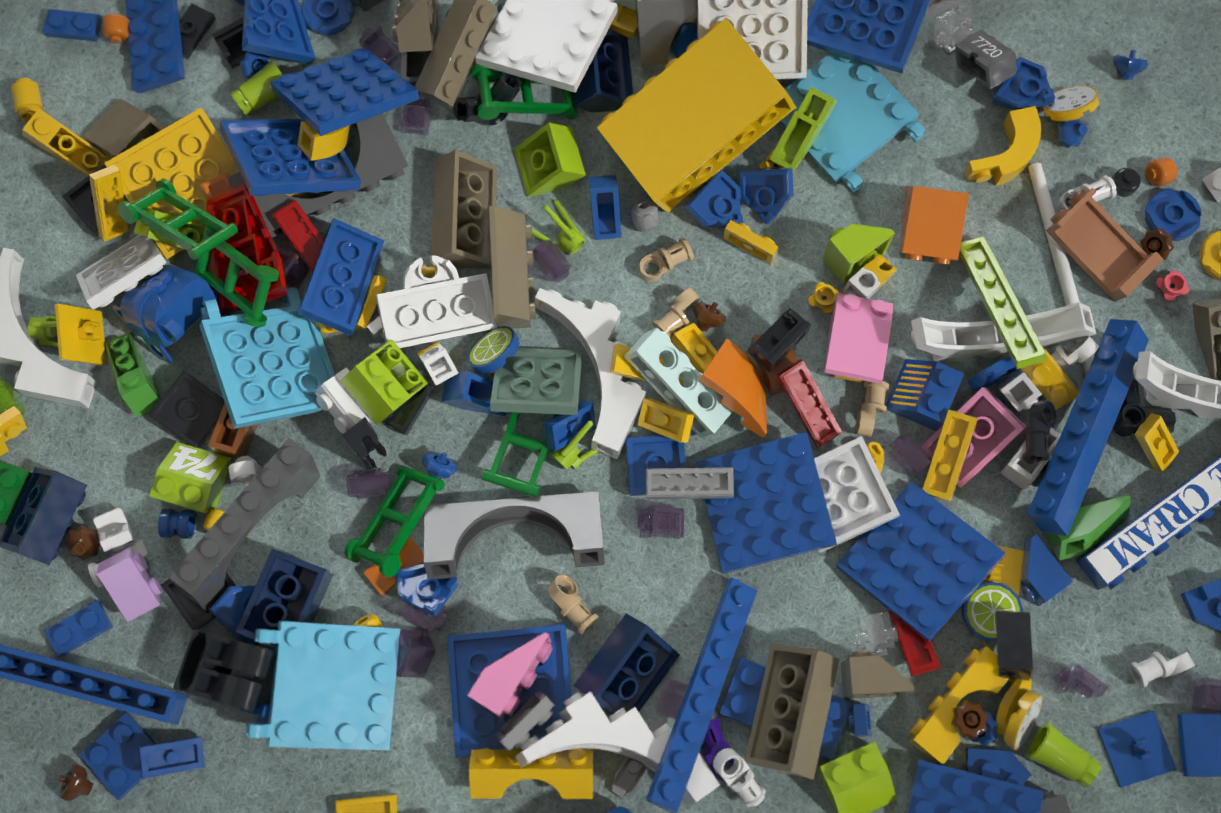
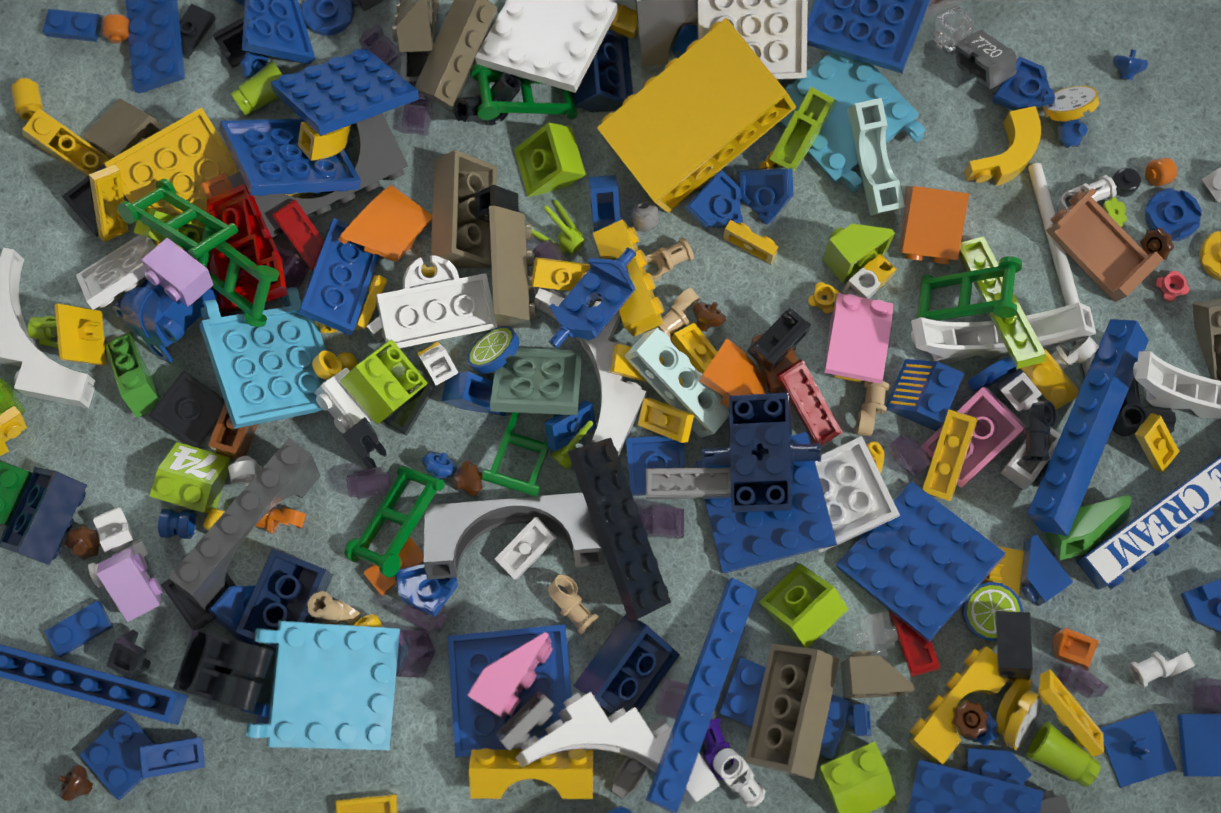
(128, 657): none -> black panel
(176, 272): none -> lavender brick
(282, 516): none -> orange connector
(328, 364): none -> yellow plate
(331, 610): none -> tan connector
(388, 225): none -> orange slope
(468, 479): none -> reddish brown piece
(497, 197): none -> black brick
(525, 548): none -> white plate
(557, 274): none -> yellow plate
(603, 281): none -> blue plate
(619, 528): none -> black plate
(642, 308): none -> yellow arch
(757, 425): none -> dark blue slope
(804, 605): none -> lime slope
(869, 136): none -> light aqua arch
(1003, 308): none -> green piece
(1071, 713): none -> yellow plate
(1074, 647): none -> orange plate
(1116, 210): none -> lime plant

